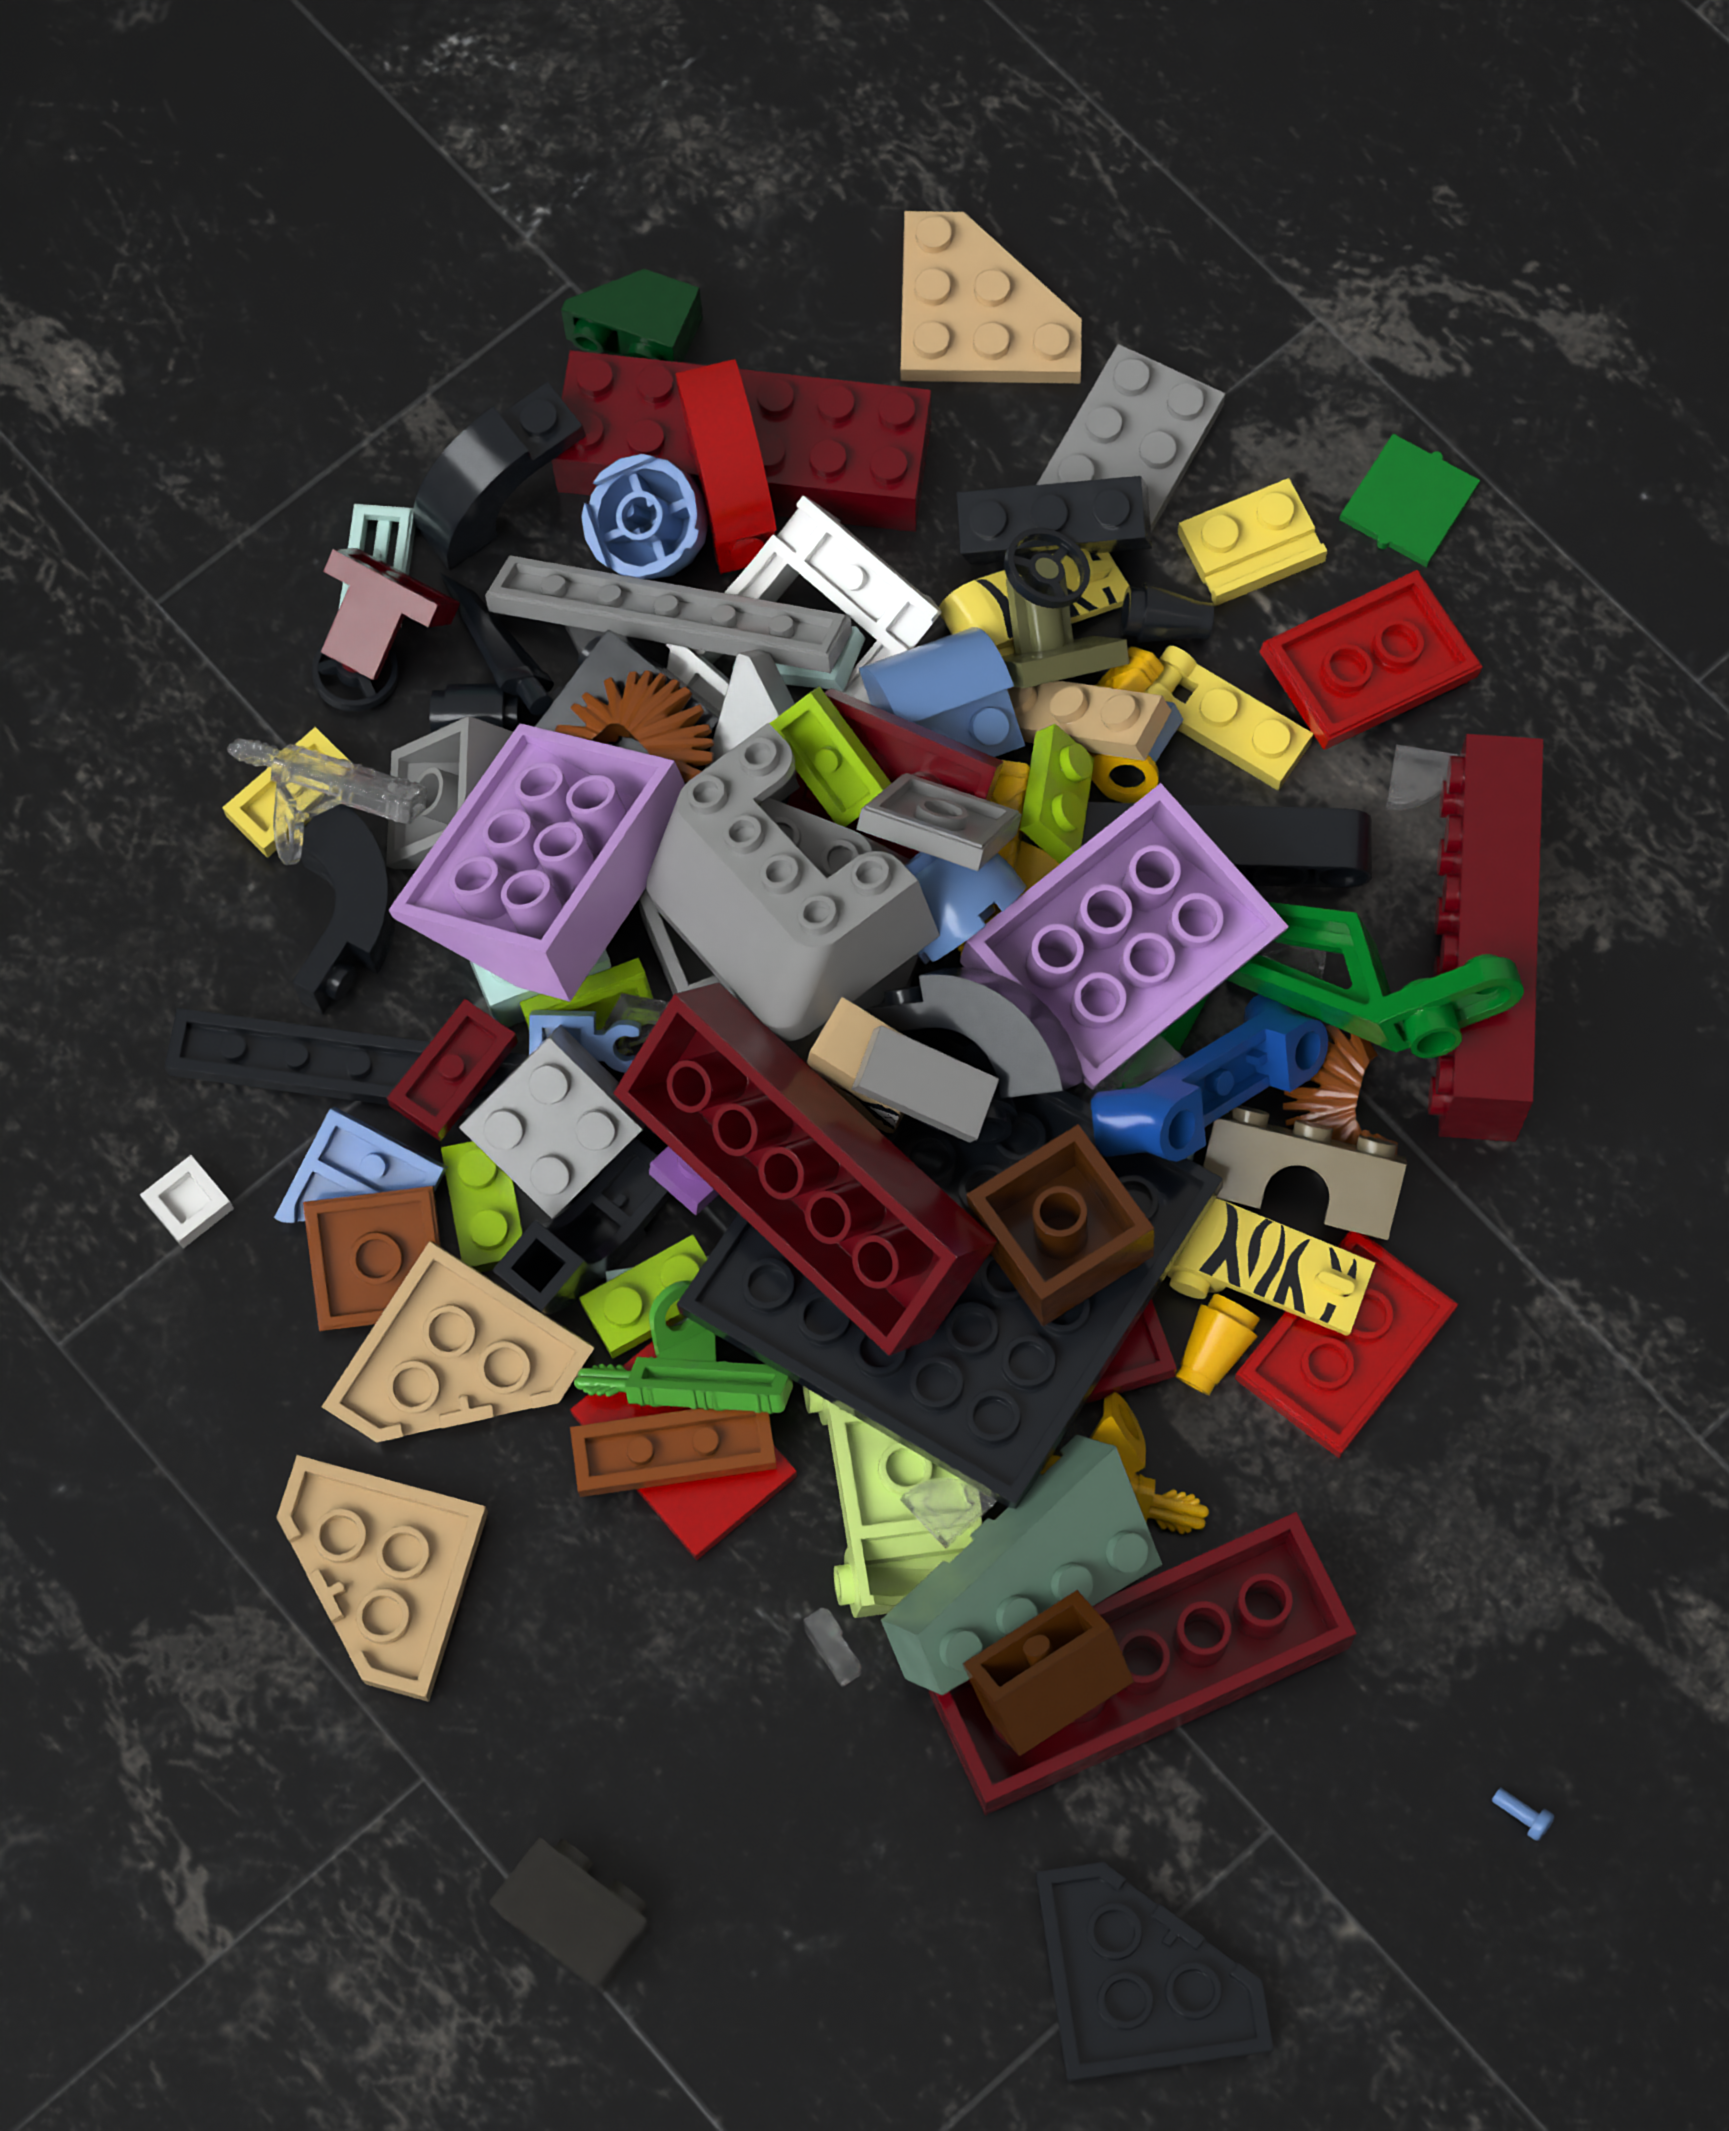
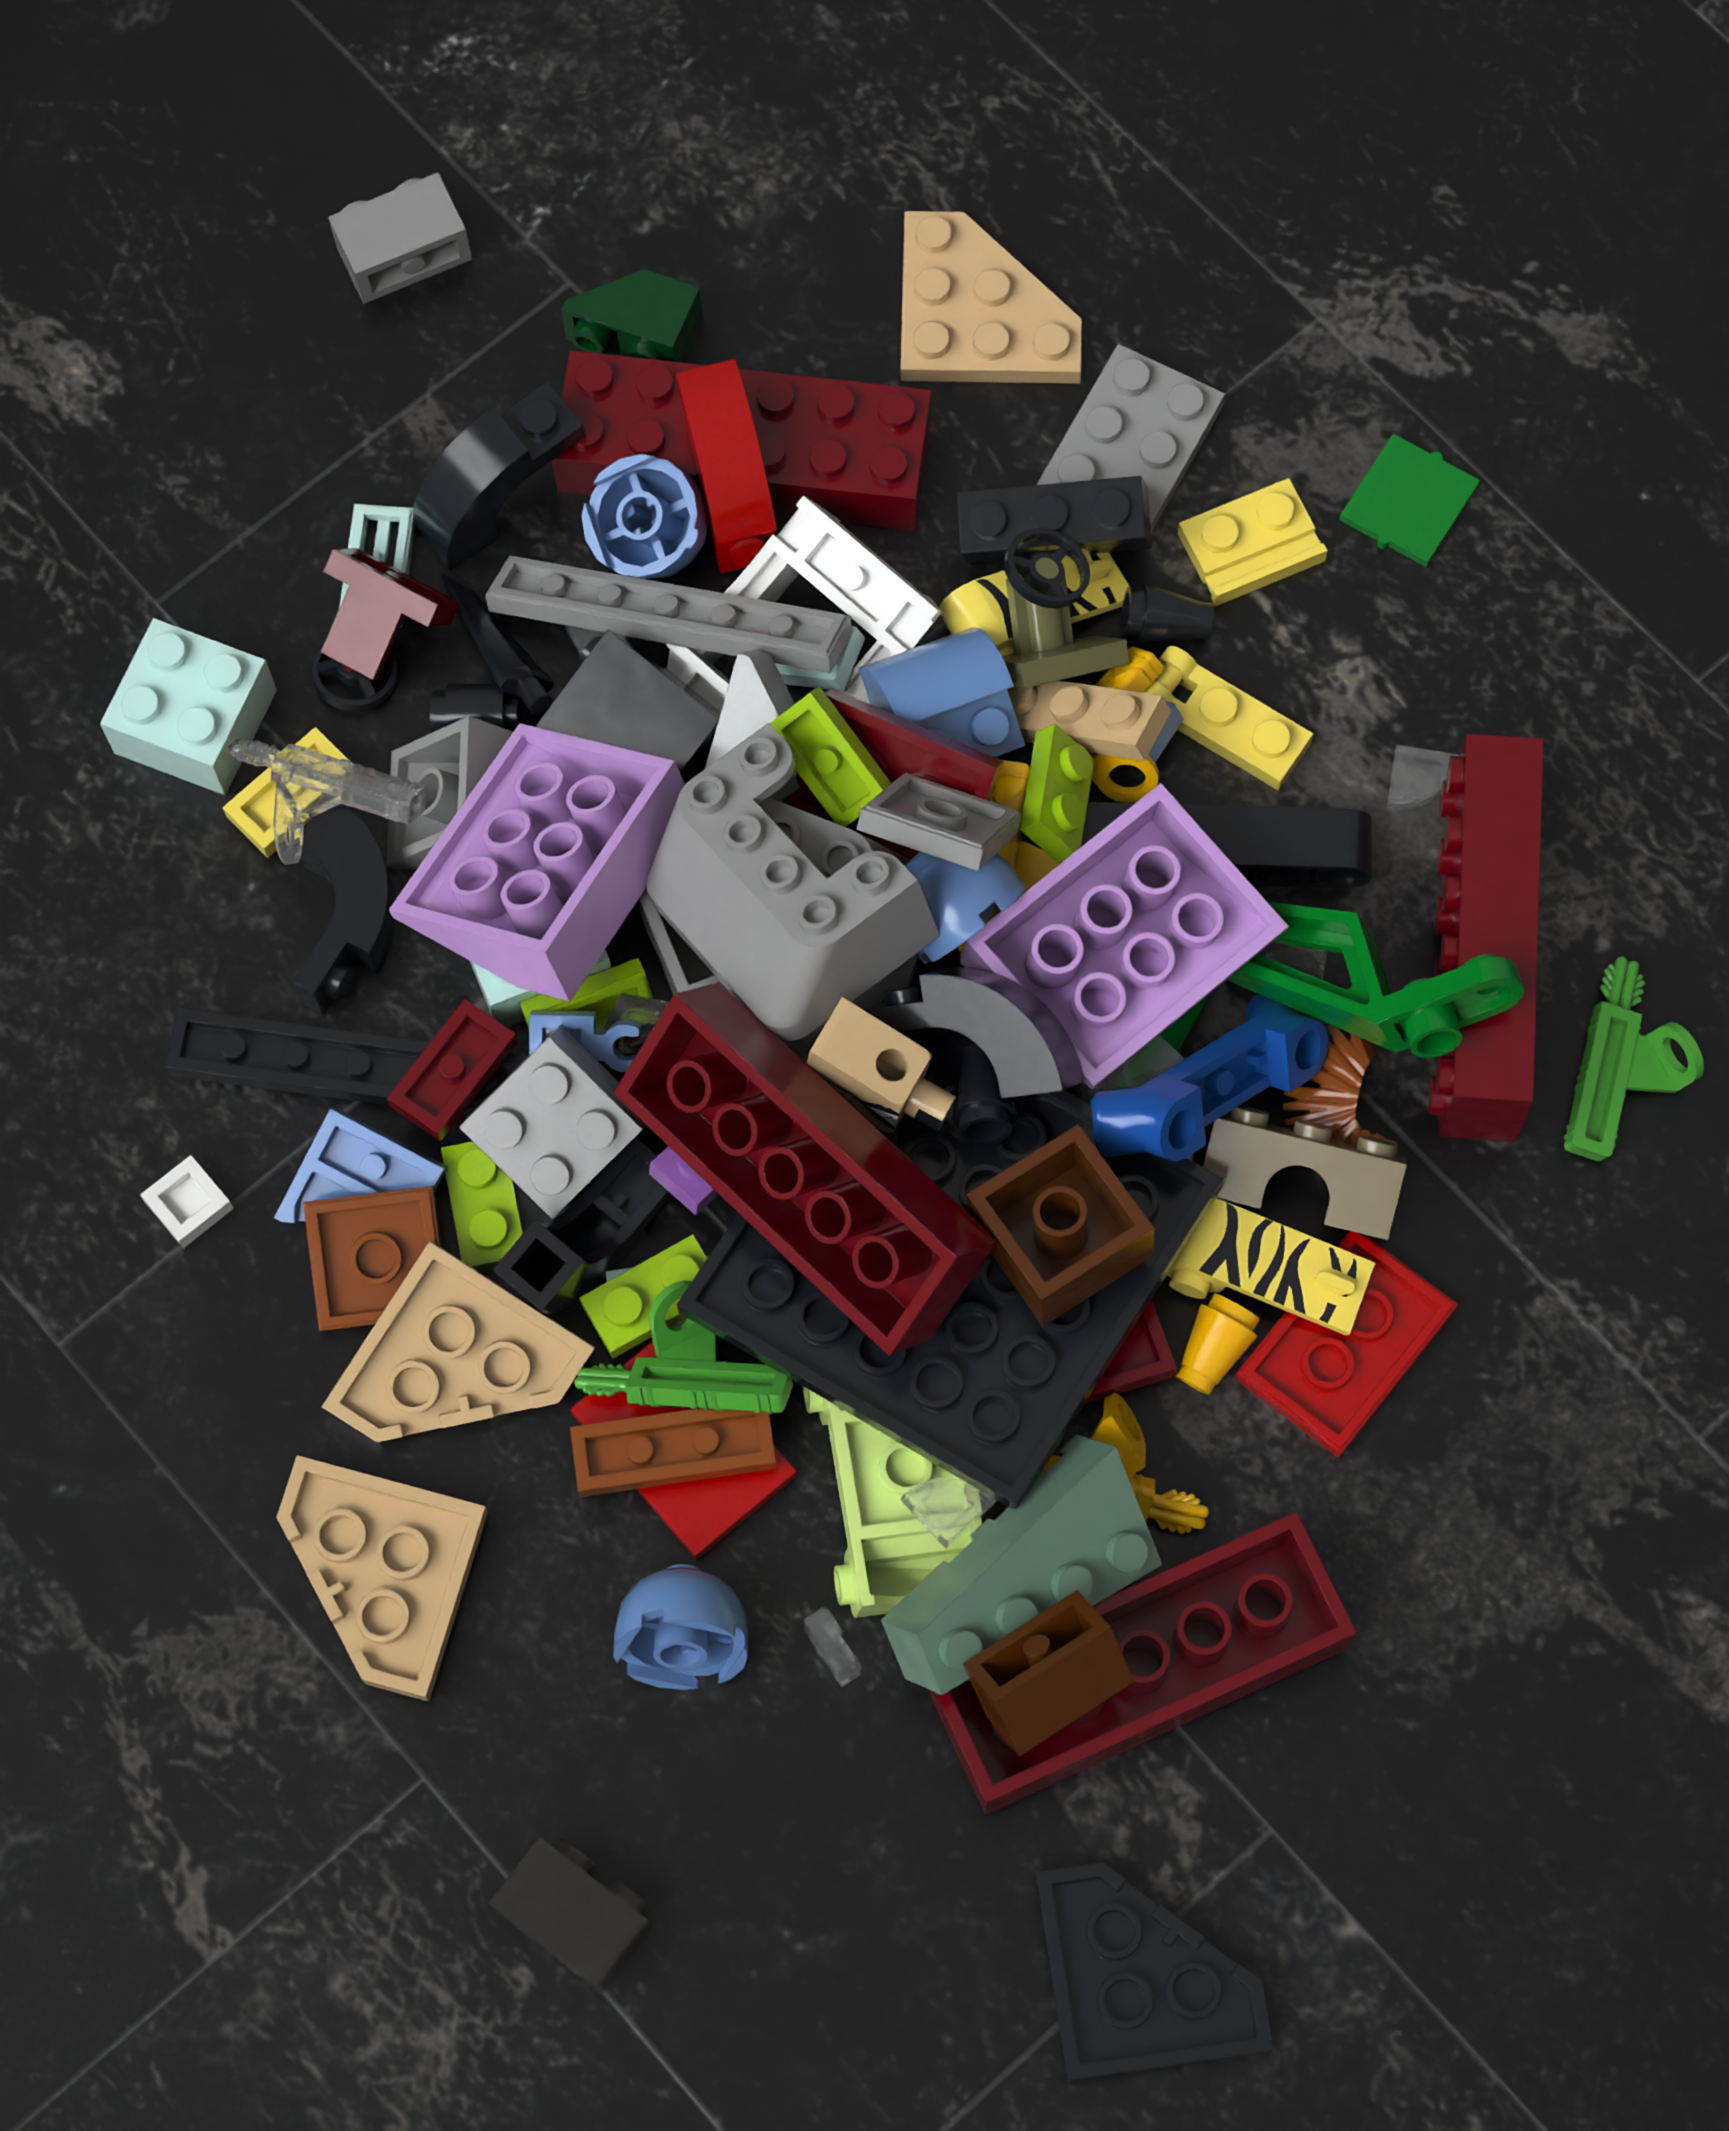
(187, 705): none -> light aqua brick
(400, 237): none -> light grey brick
(649, 715): dark orange hair -> none
(681, 1628): none -> medium blue cylinder
(925, 1084): light grey tile -> none
(1370, 659): red tile -> none
(1537, 1822): medium blue piece -> none
(1623, 1060): none -> bright green piece

